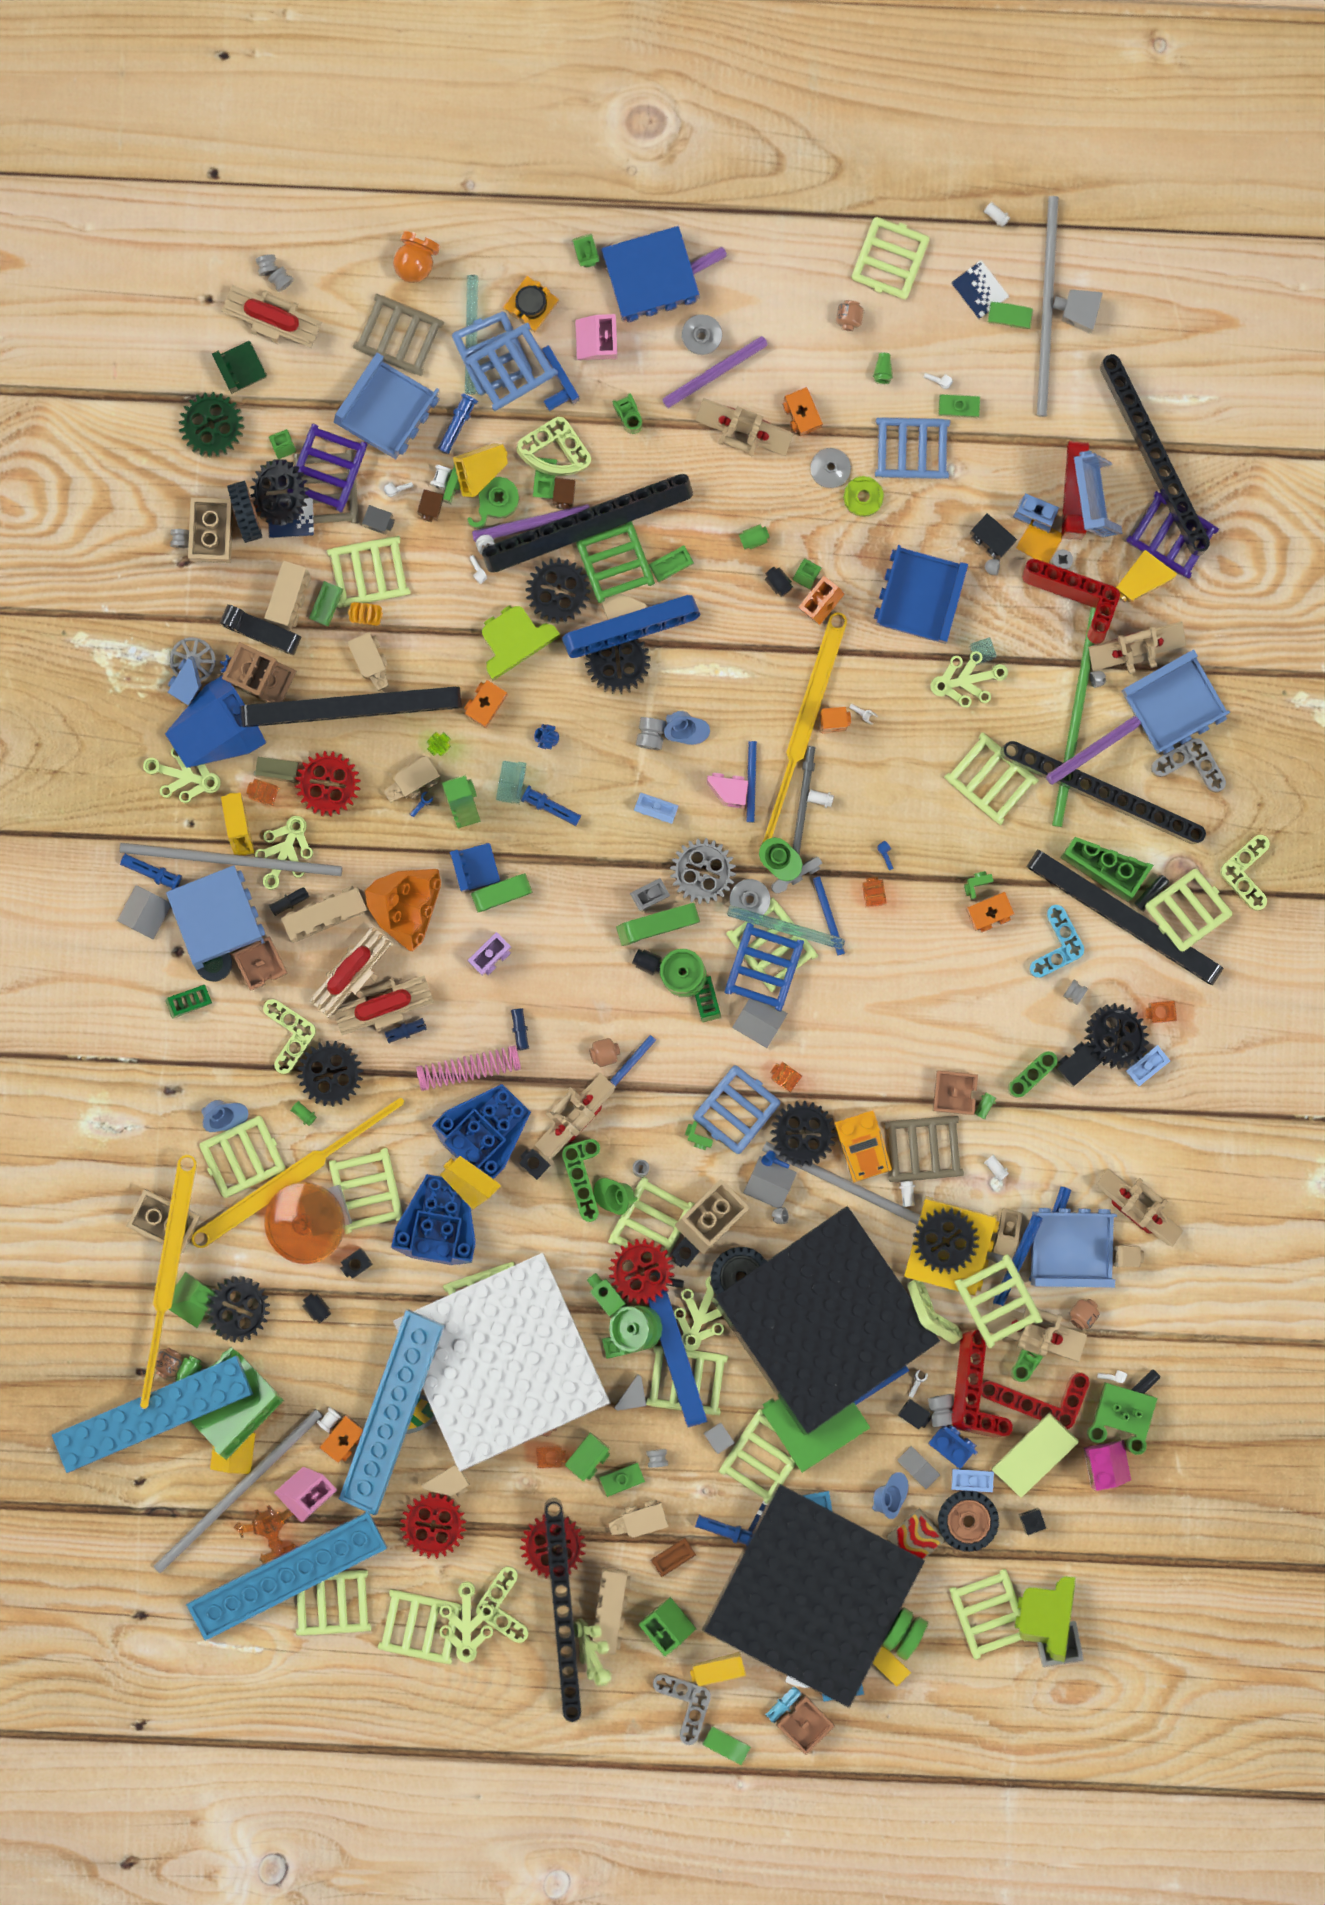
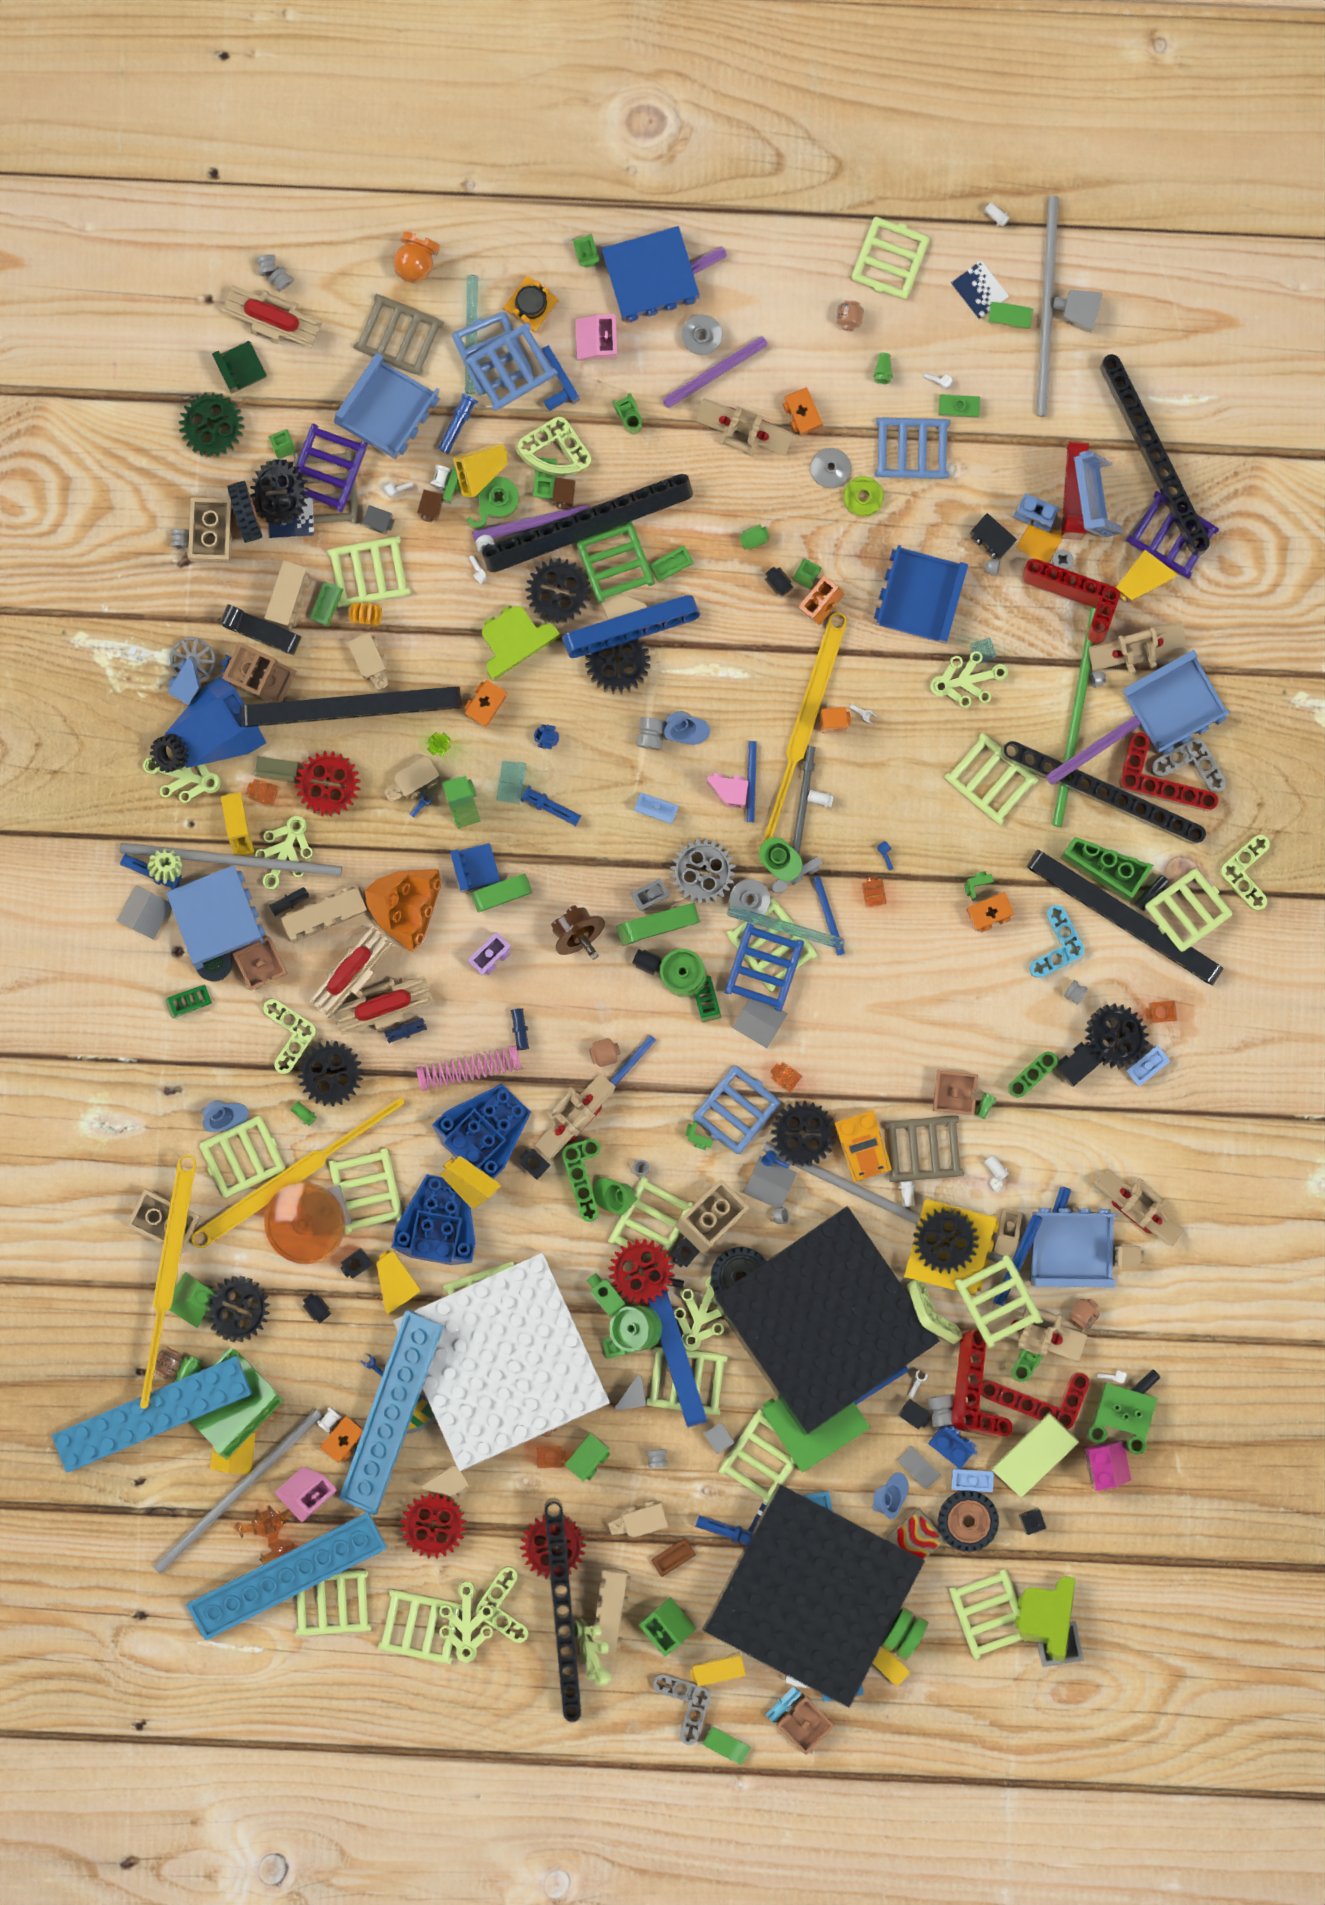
(164, 866): none -> yellowish green gear
(177, 748): none -> black tyre
(372, 1364): none -> blue hand
(395, 1281): none -> yellow slope
(577, 931): none -> reddish brown piece
(622, 1479): bright green plate -> none
(1159, 784): none -> red beam

